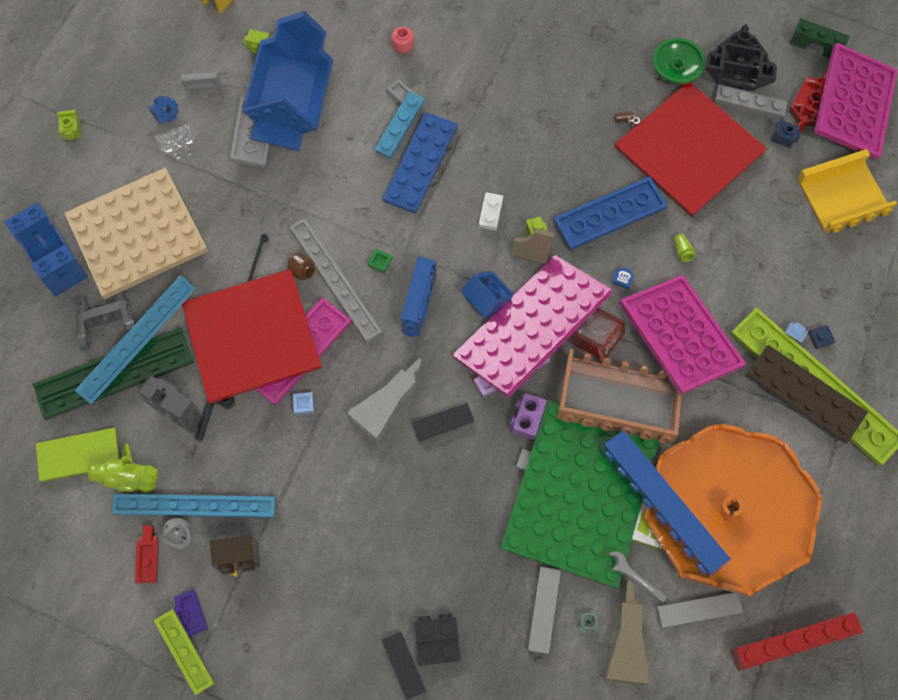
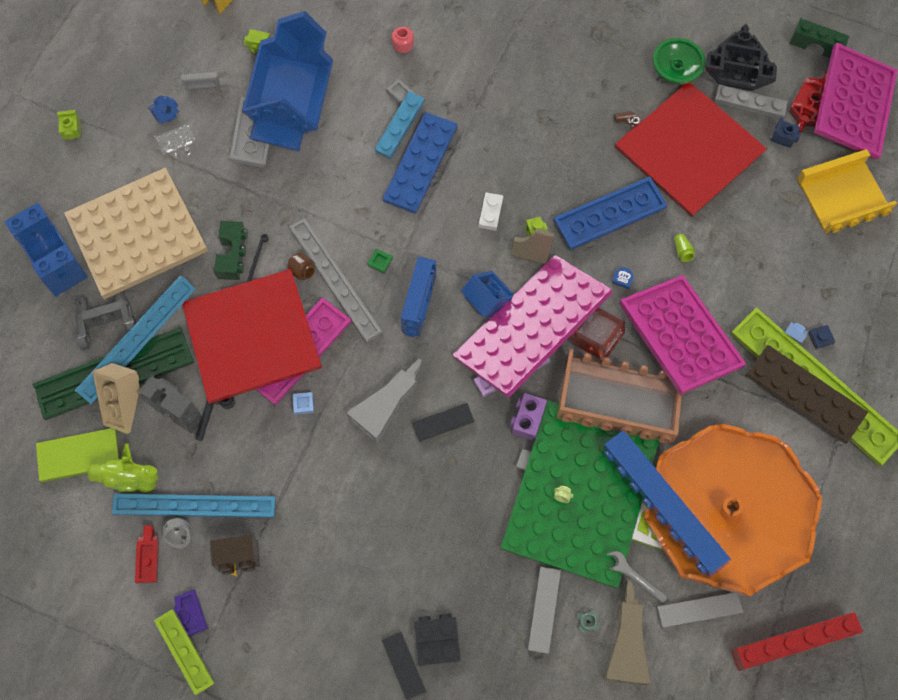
(117, 395): none -> tan slope
(230, 265): none -> dark green arch
(563, 494): none -> yellowish green plate

